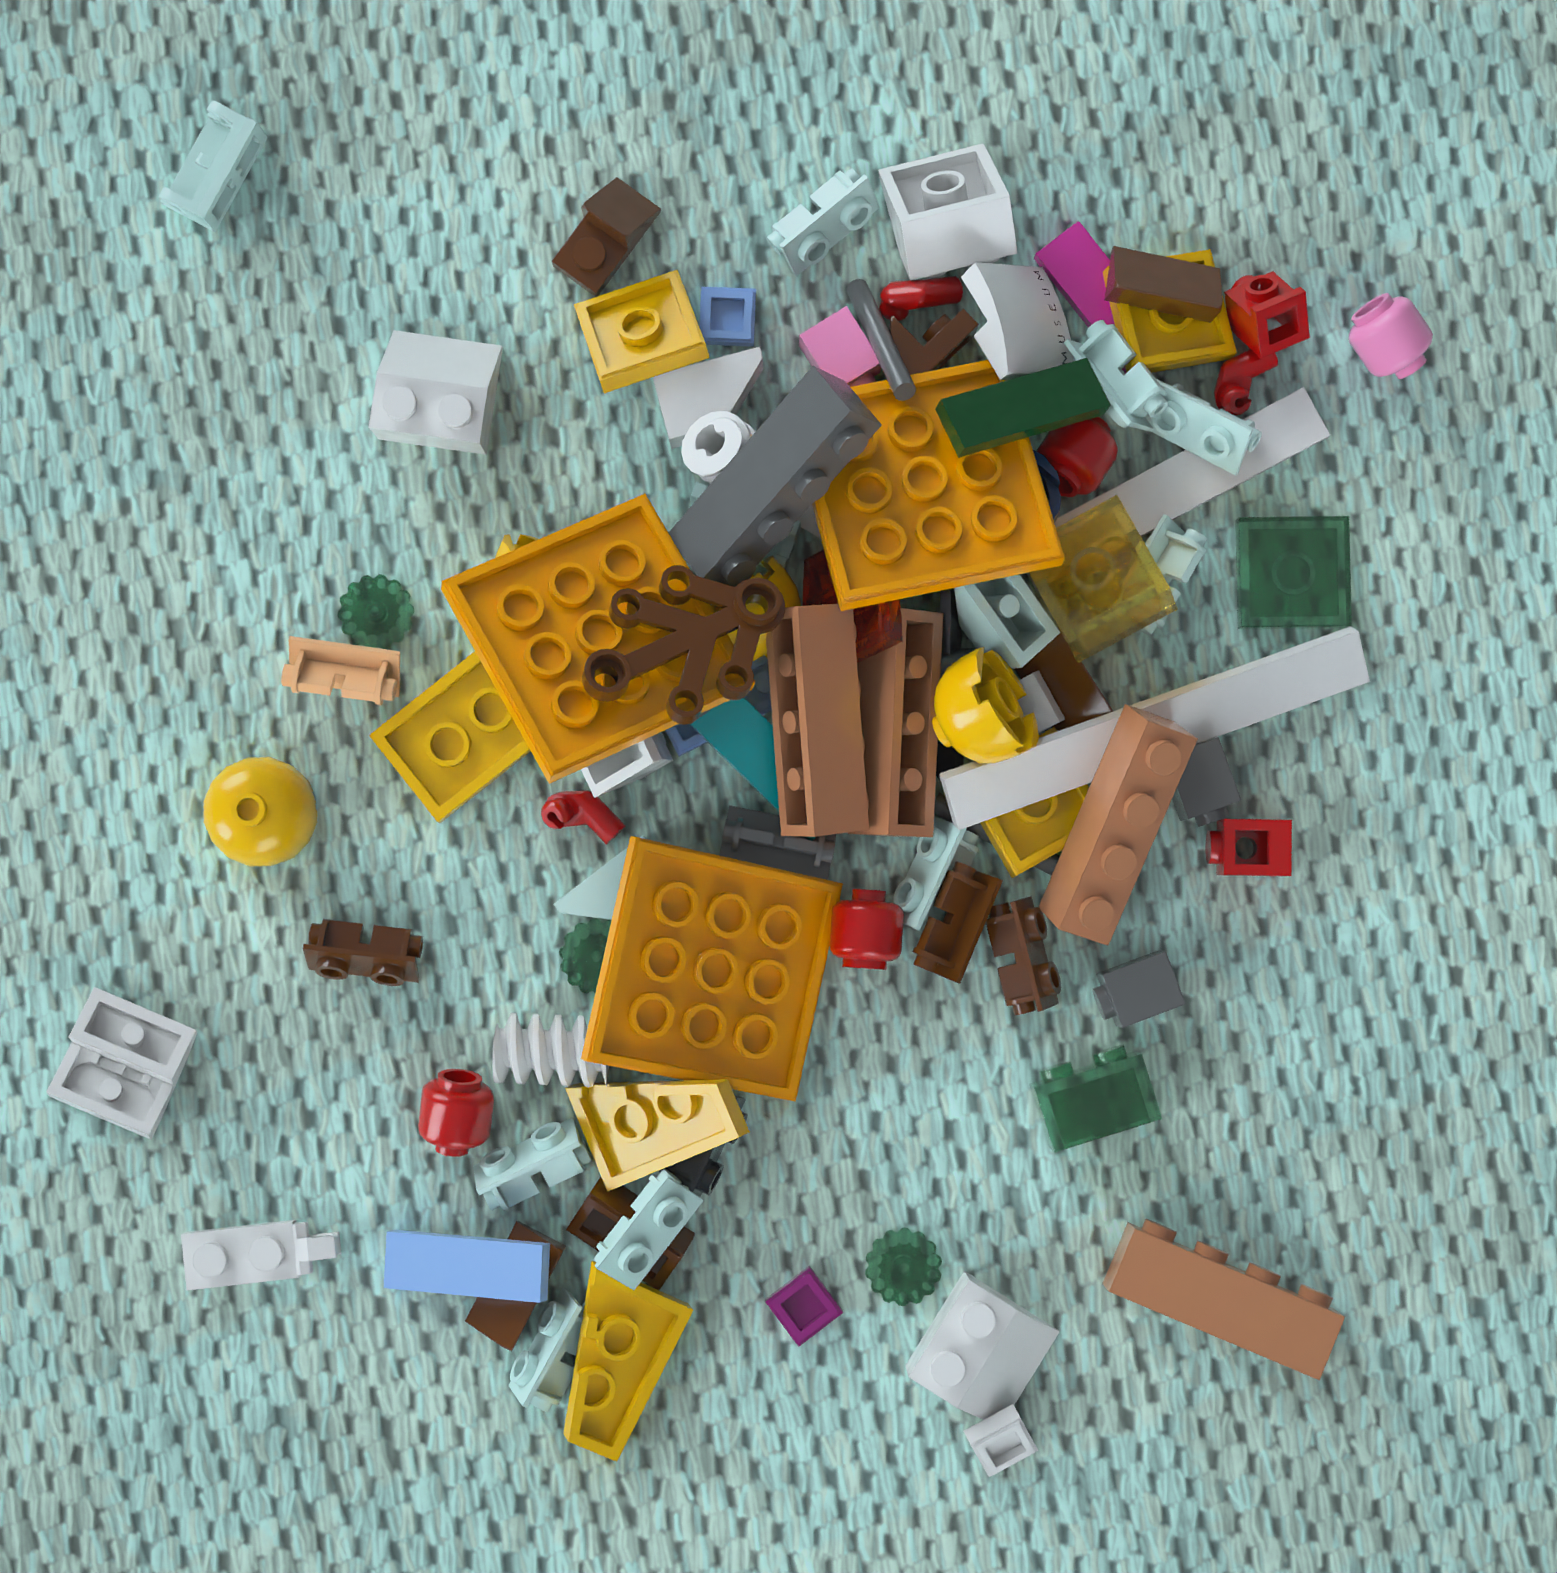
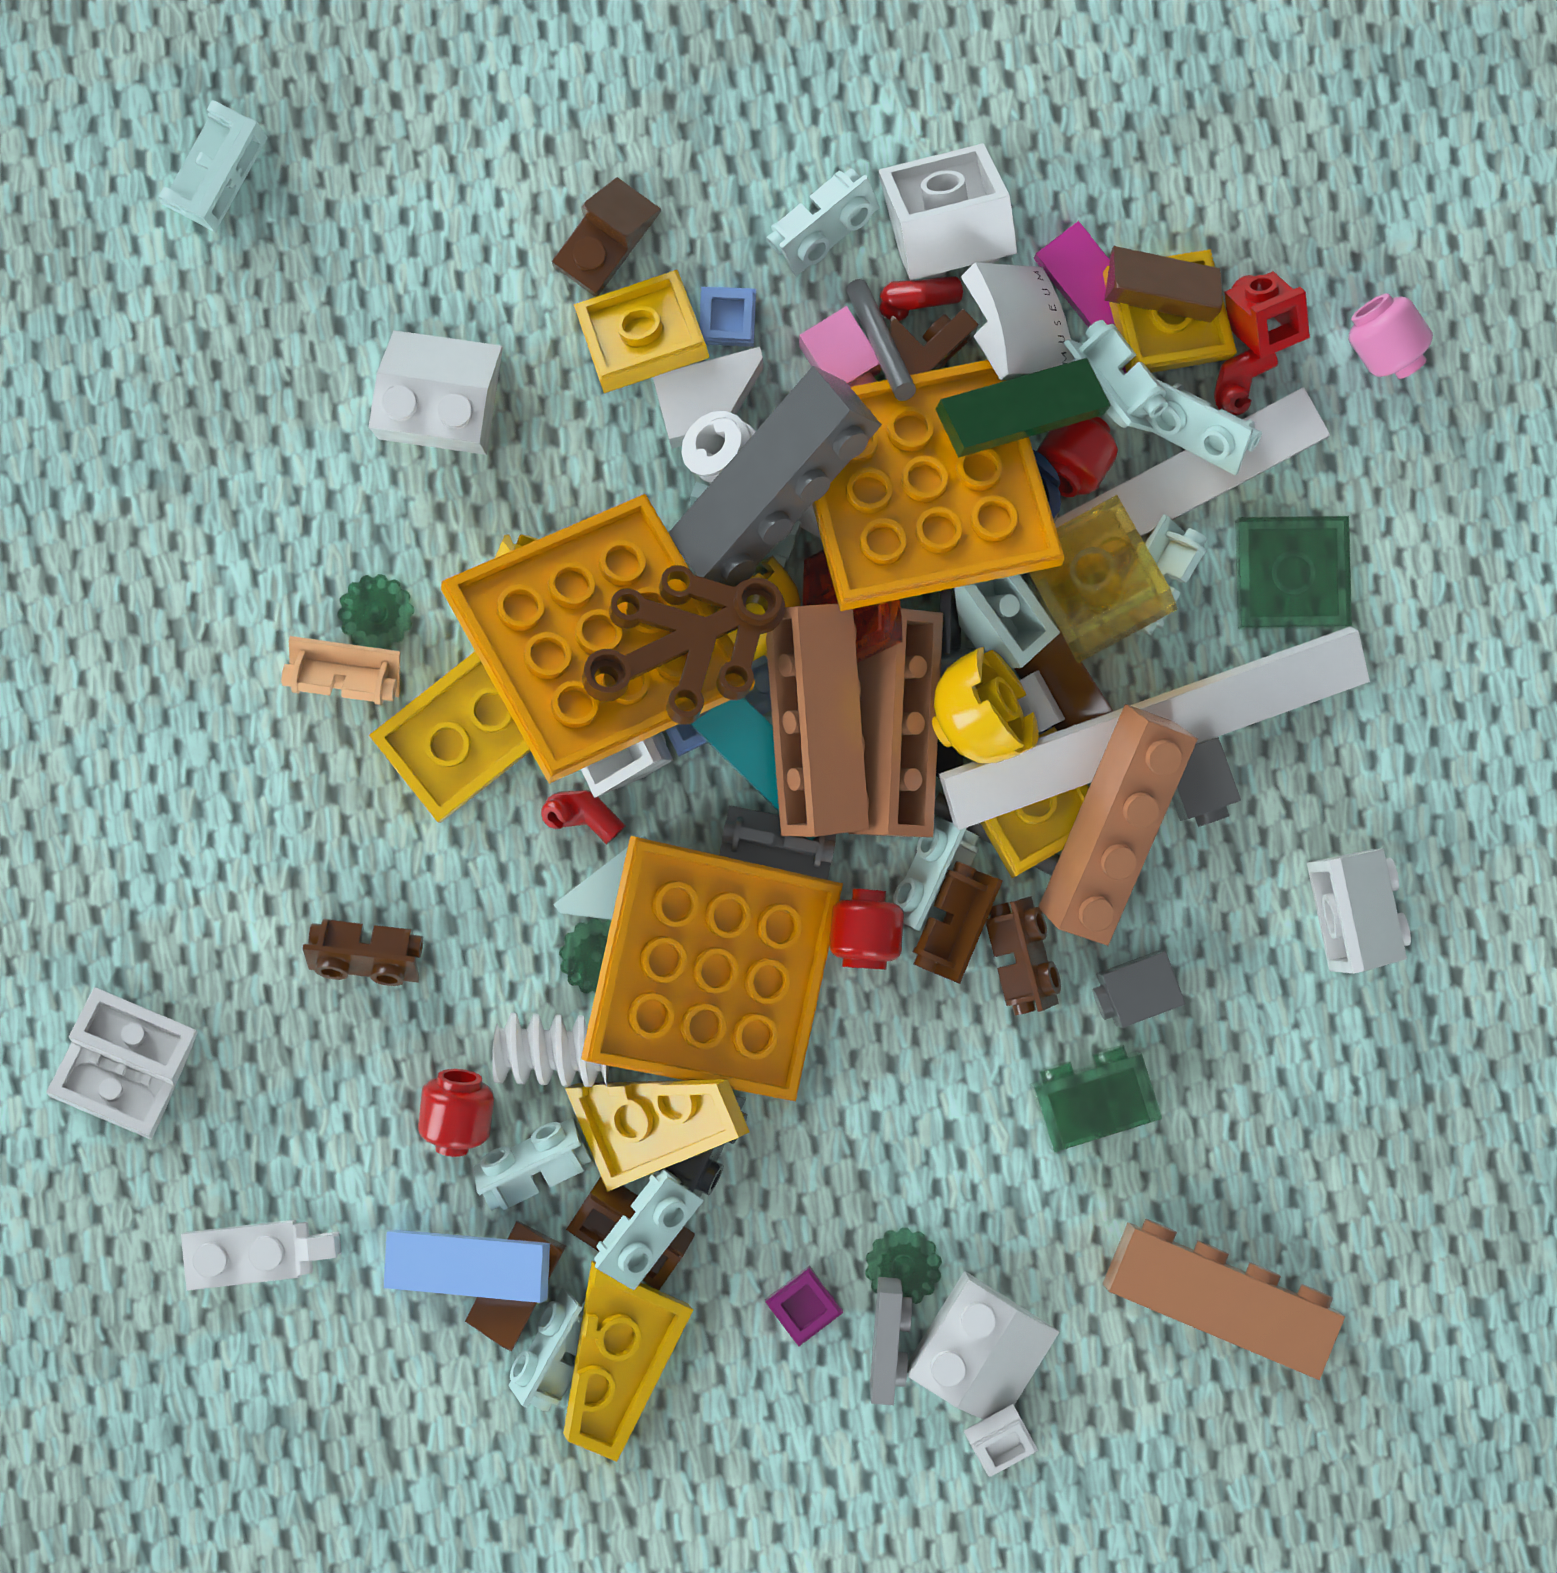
(260, 811): yellow cylinder -> none
(891, 1317): none -> light grey plate
(1270, 841): red brick -> none
(1359, 911): none -> white slope

